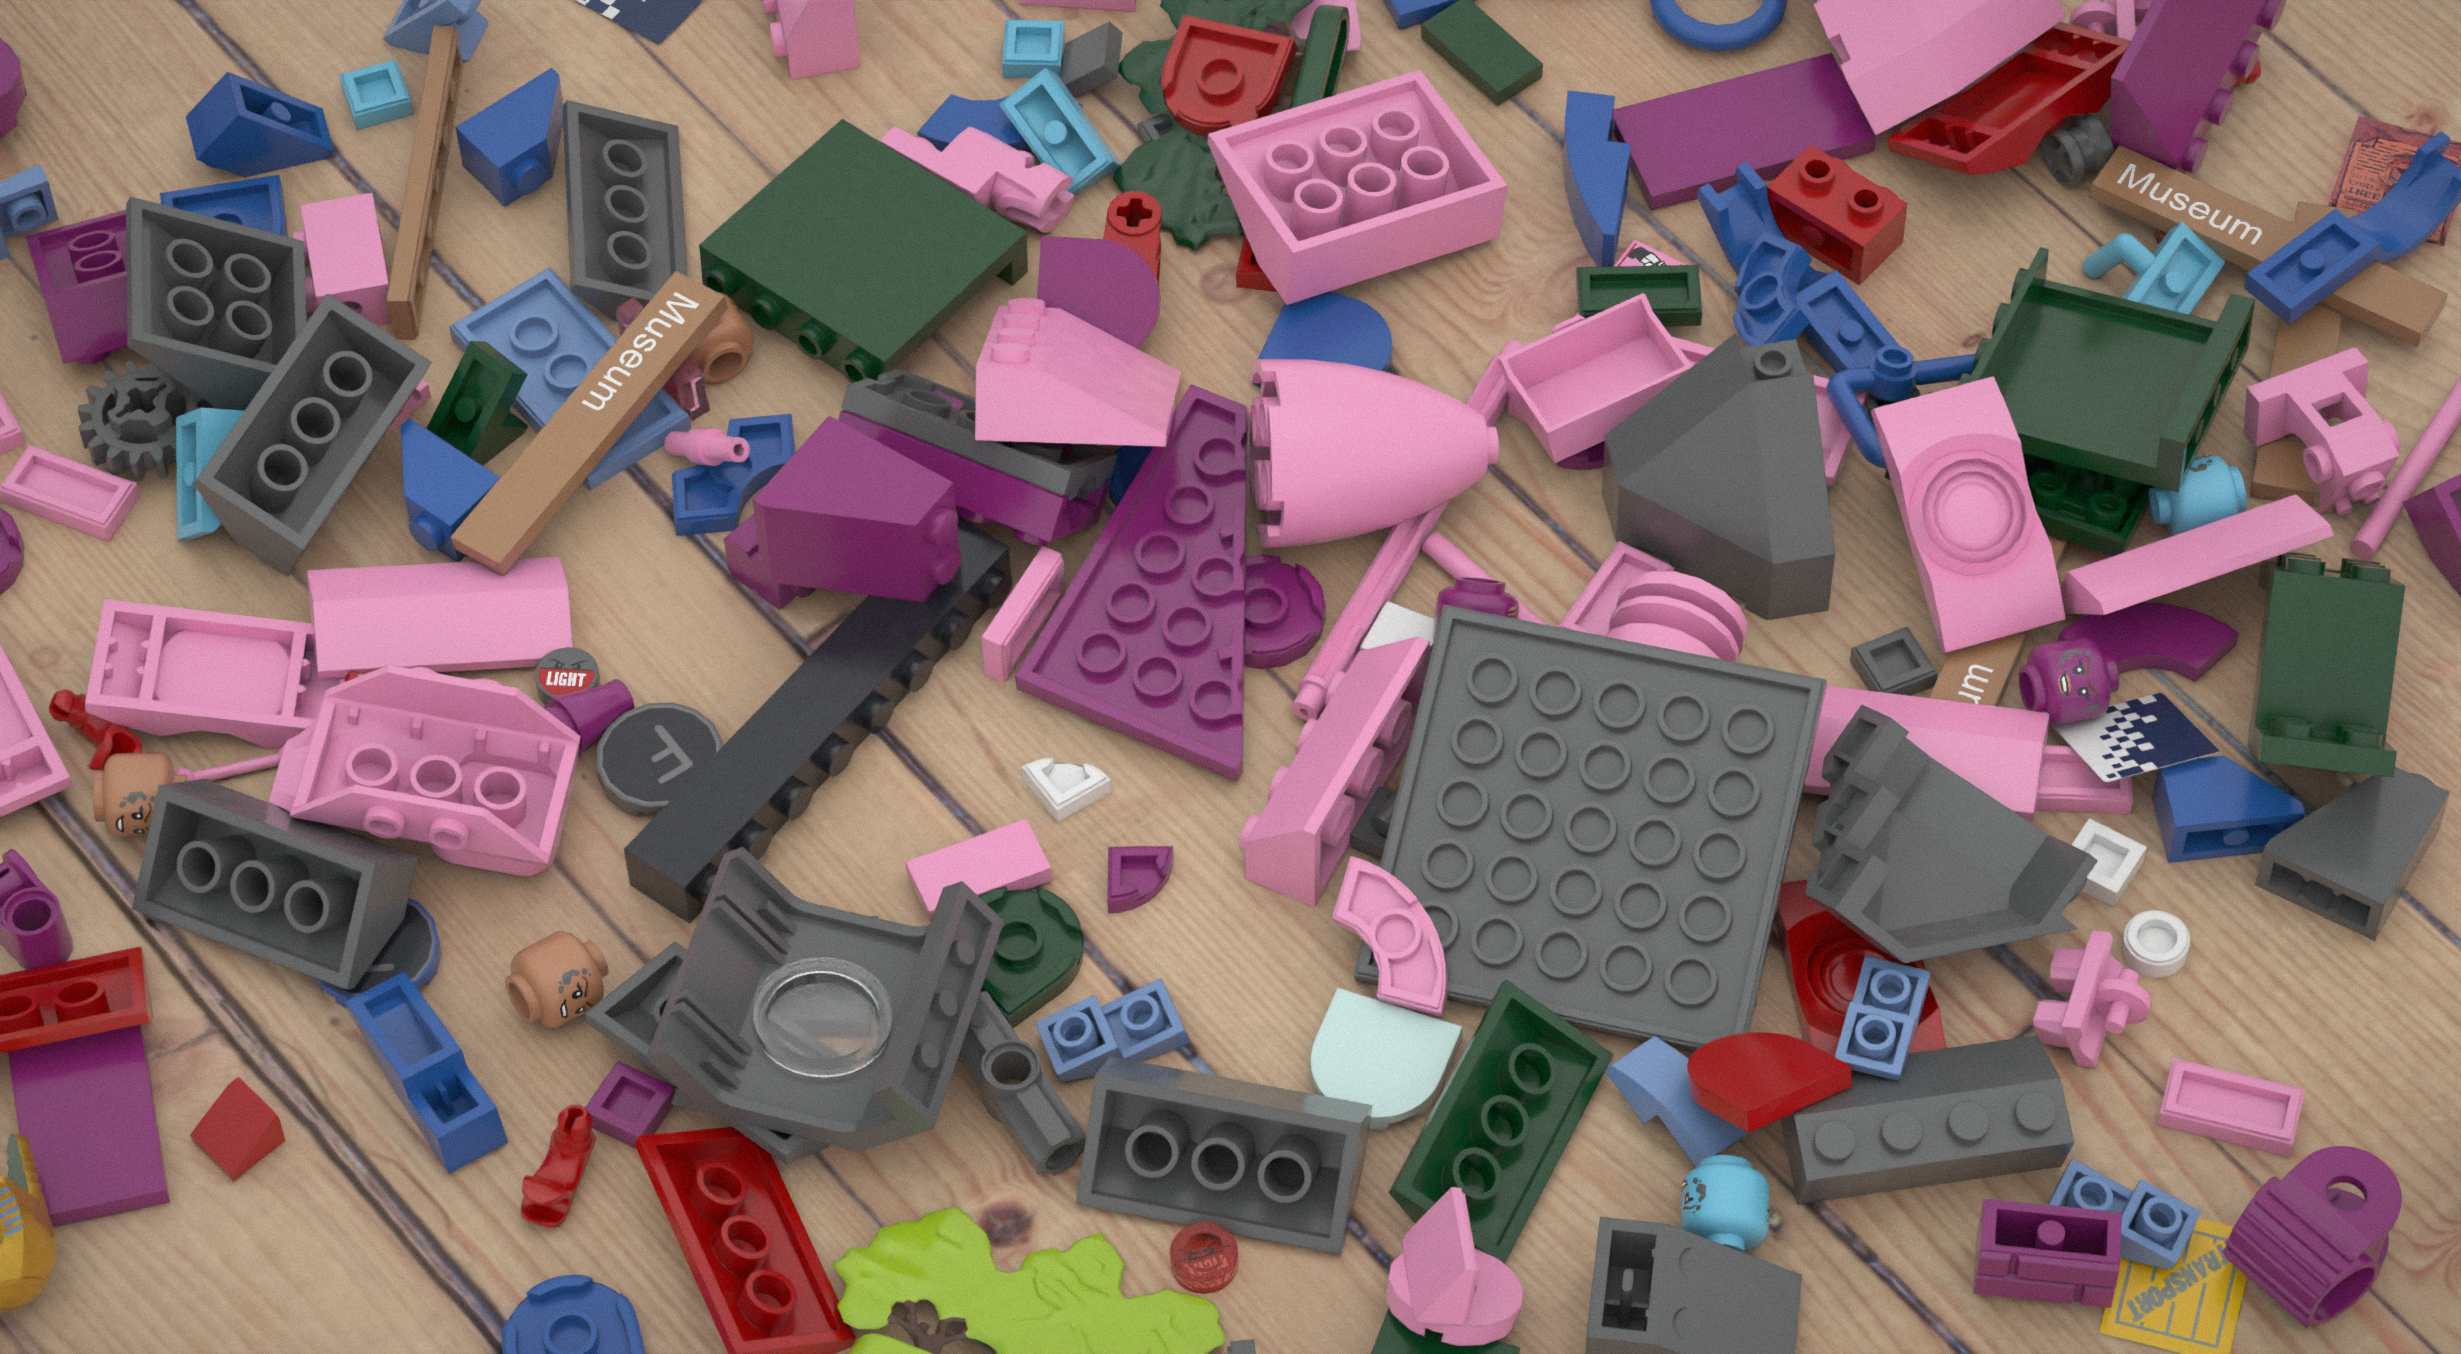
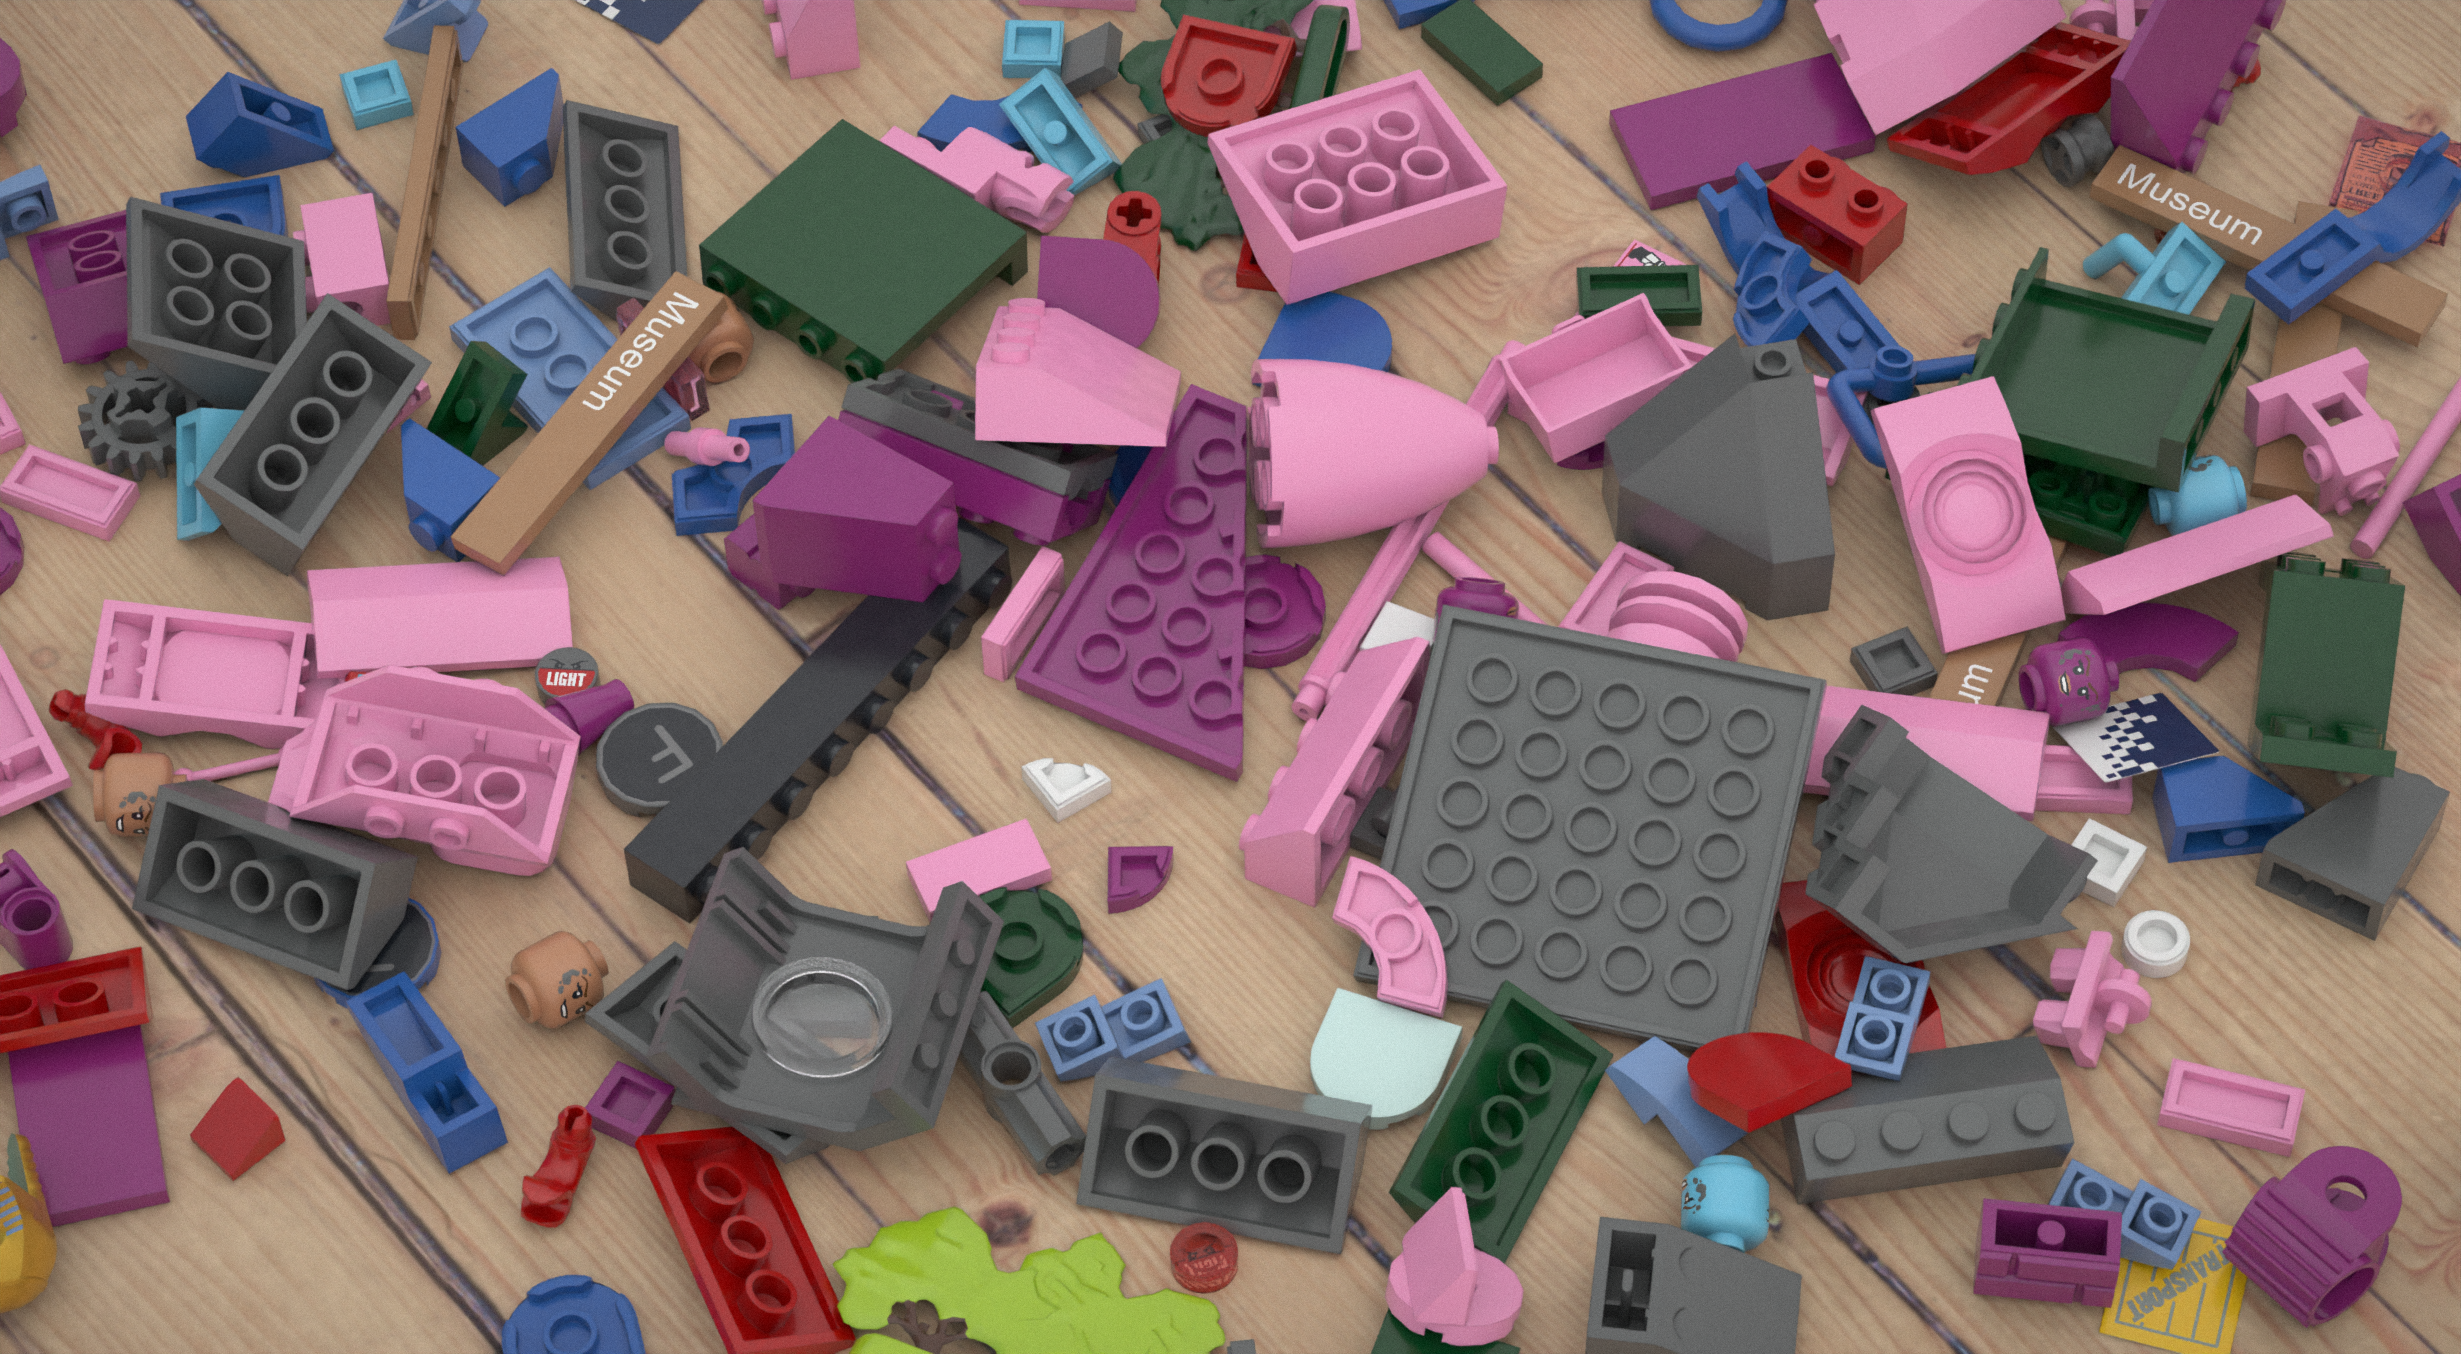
(1595, 173): blue slope -> none

